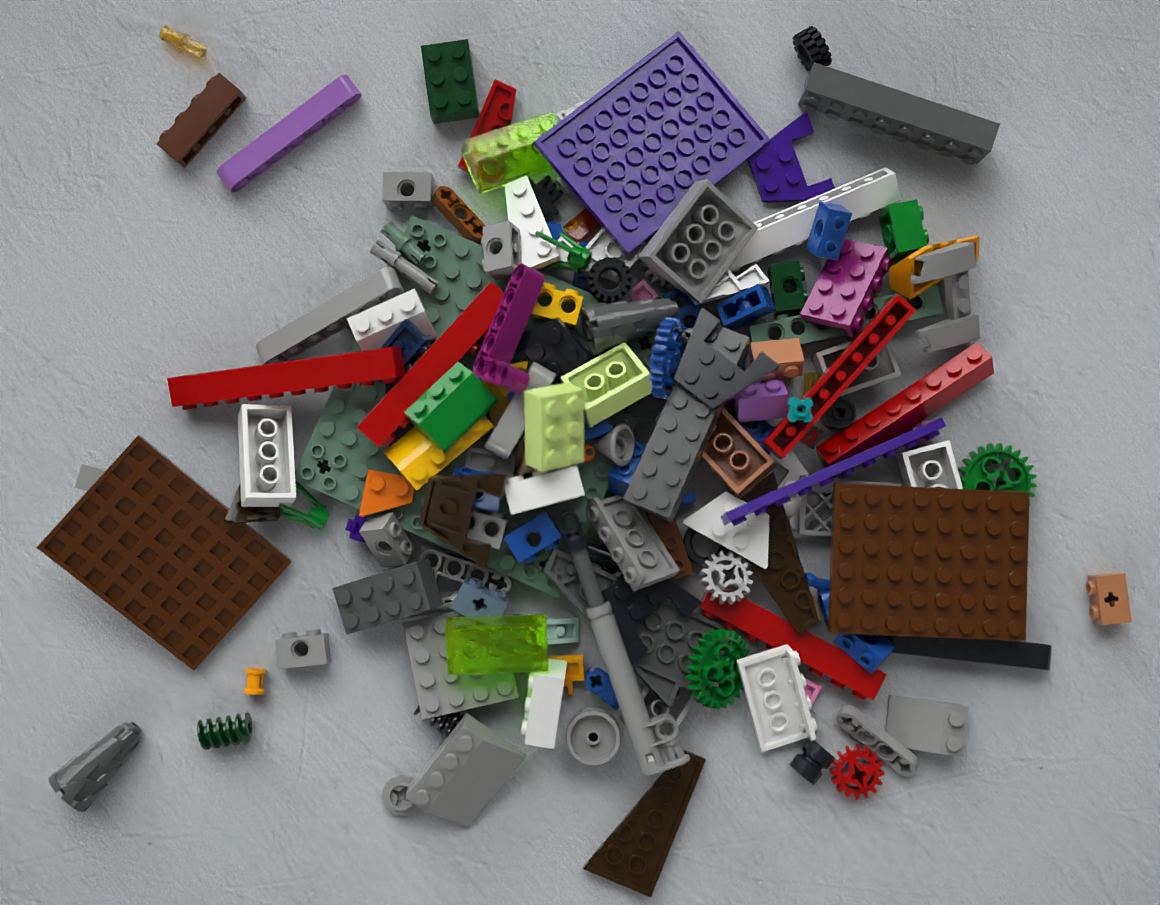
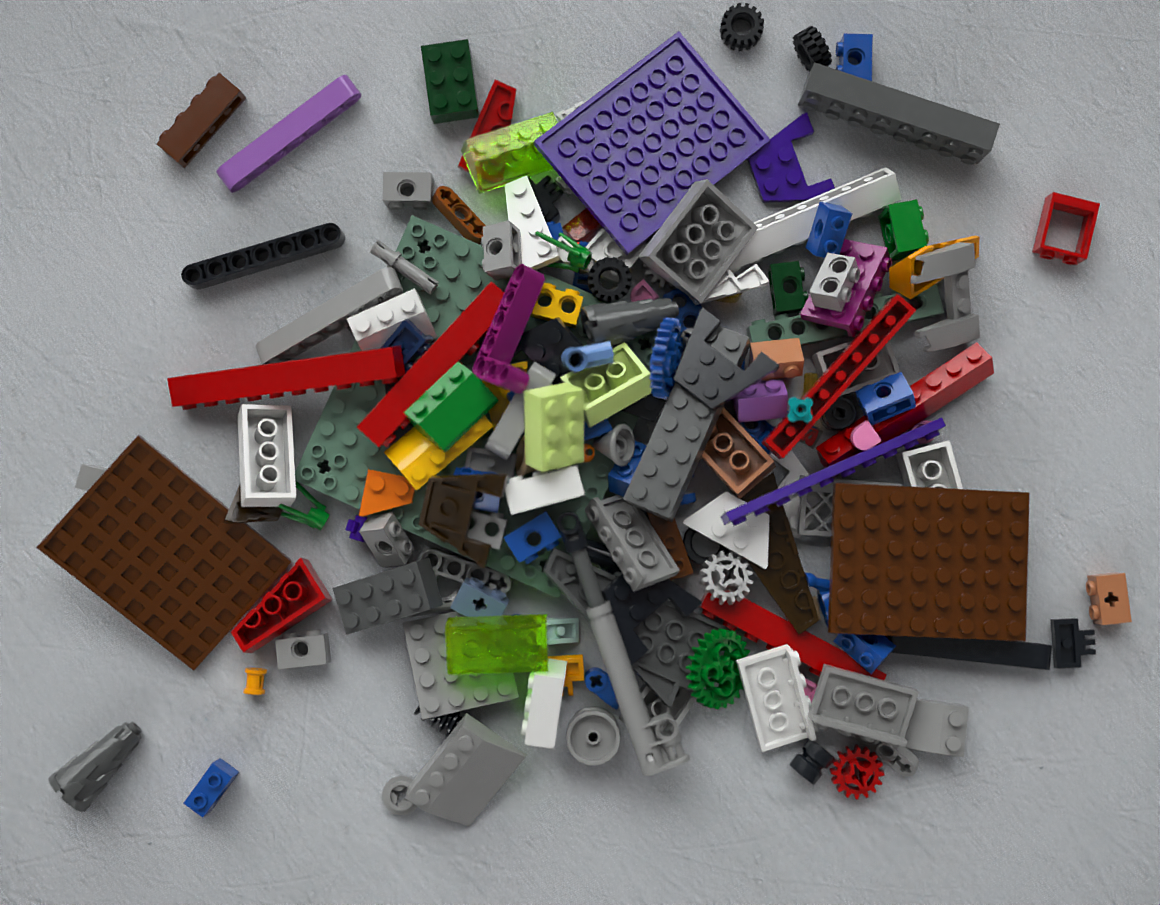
(182, 42): clear yellow axle -> none
(211, 787): none -> blue brick
(225, 733): dark green piece -> none
(253, 252): none -> black beam
(284, 606): none -> red wedge
(403, 243): sand green pin -> none
(590, 356): none -> medium blue piece
(642, 840): dark brown wing -> none
(745, 307): blue brick -> none
(751, 17): none -> black tyre
(834, 282): none -> light grey brick
(858, 47): none -> blue brick
(862, 706): none -> light grey bracket
(864, 436): none -> bright pink tile
(878, 409): none -> blue brick
(975, 471): green gear -> none
(1070, 643): none -> black hinge
(1071, 205): none -> red window

